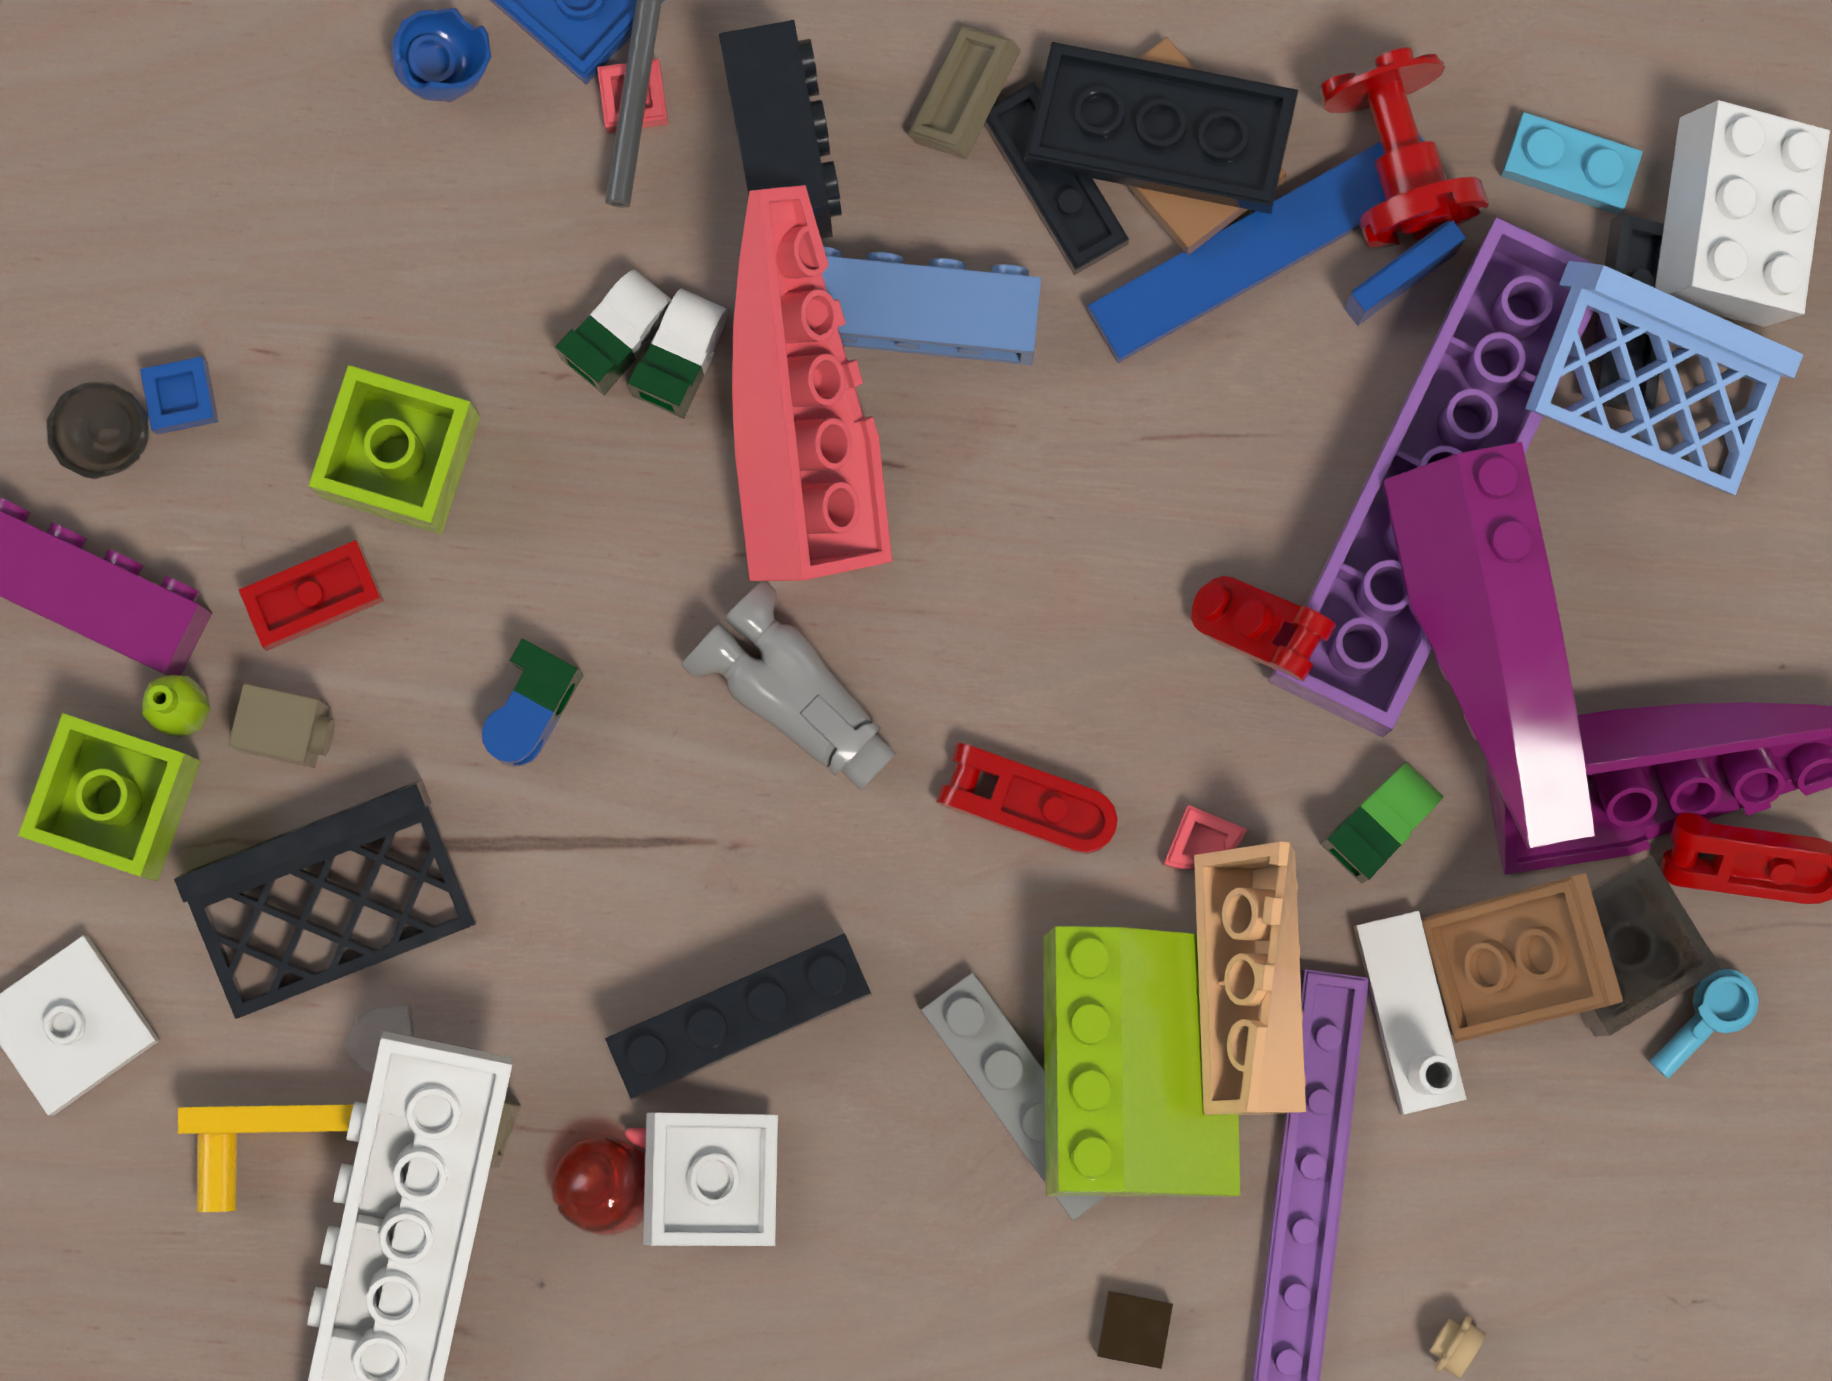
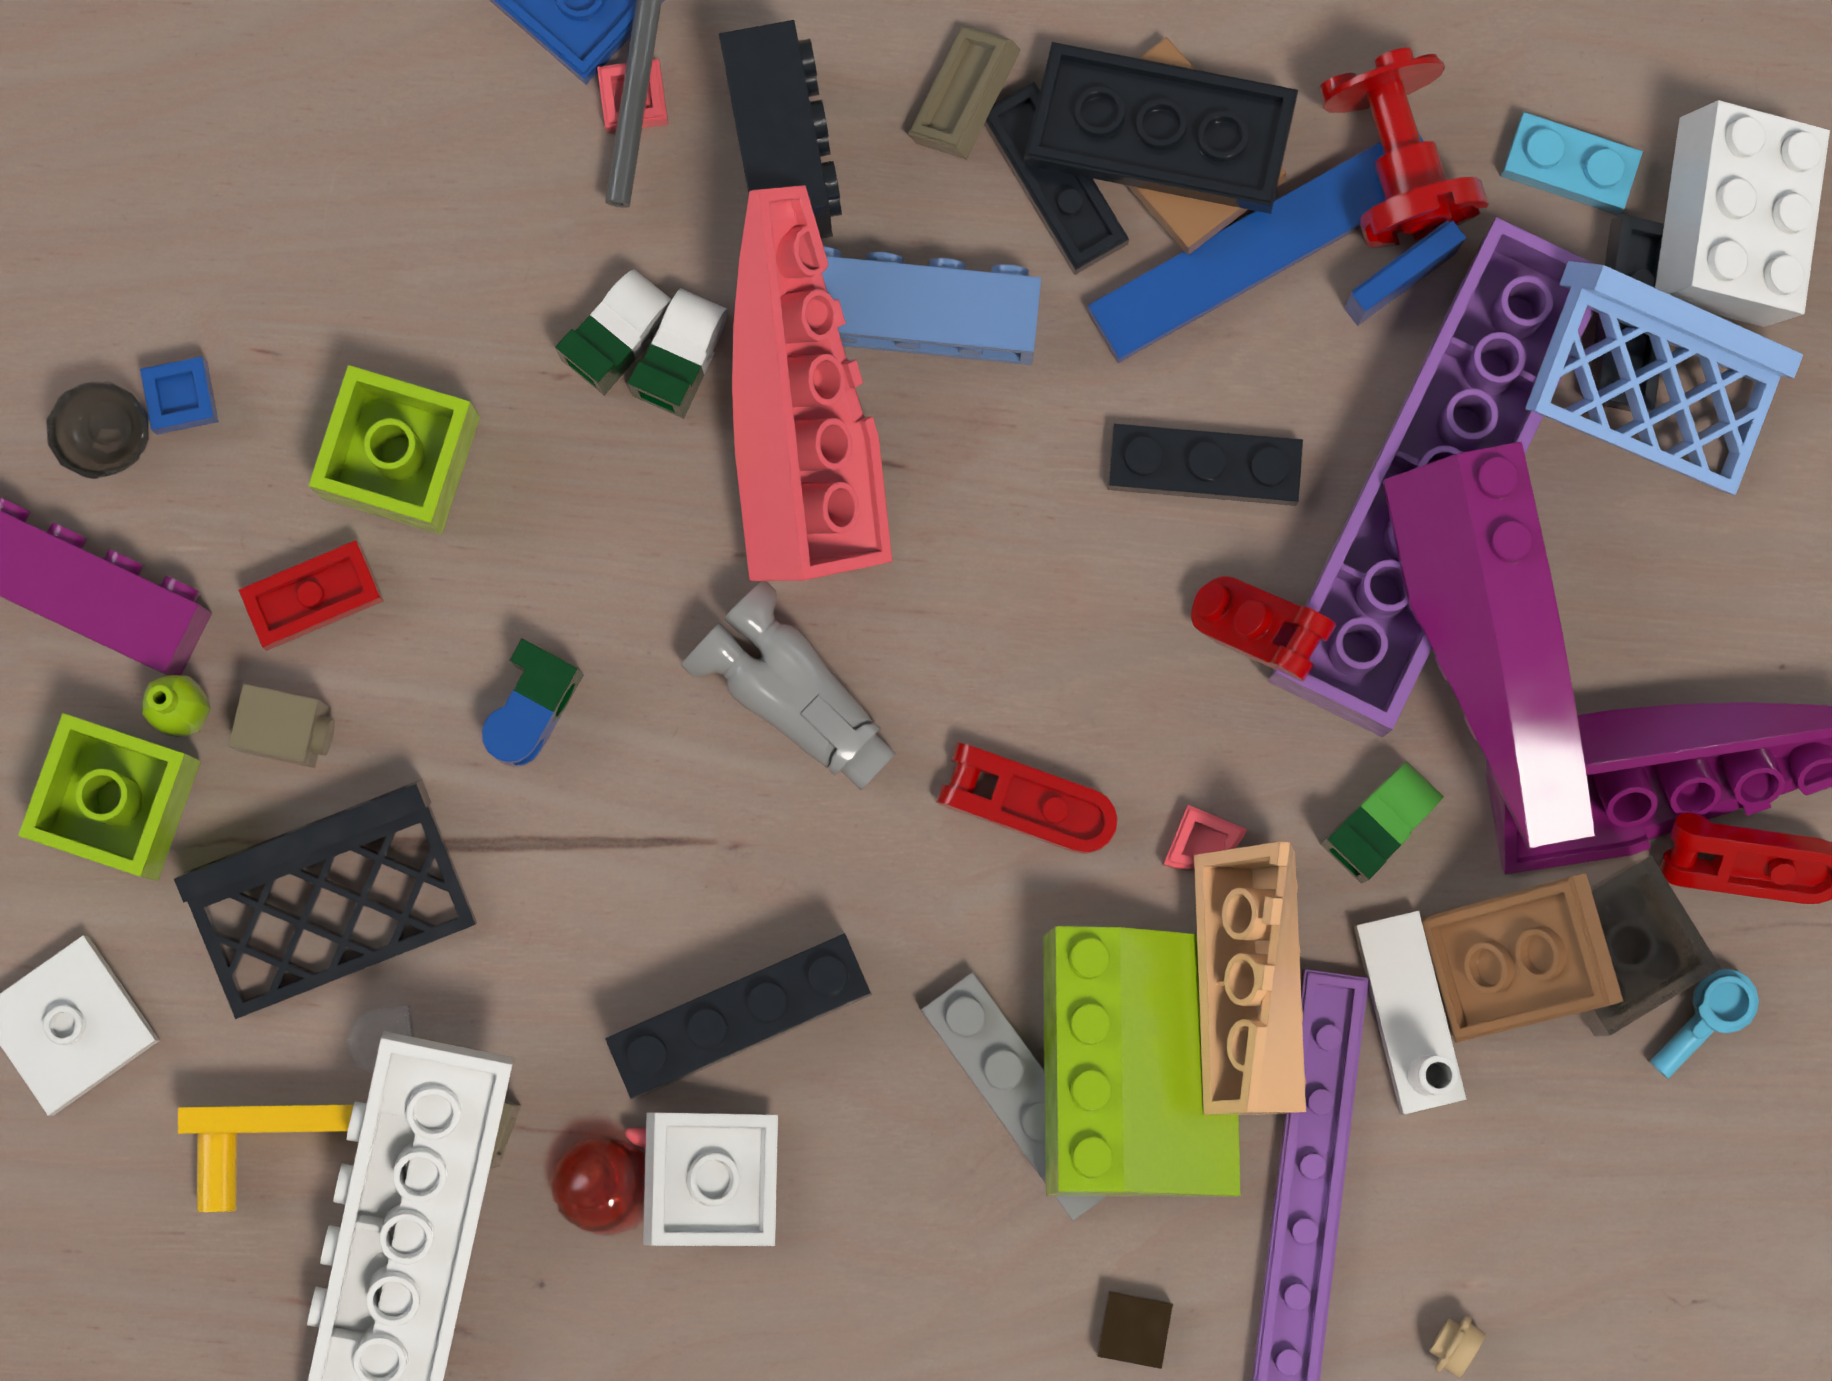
(439, 54): blue hair -> none
(1205, 464): none -> black plate

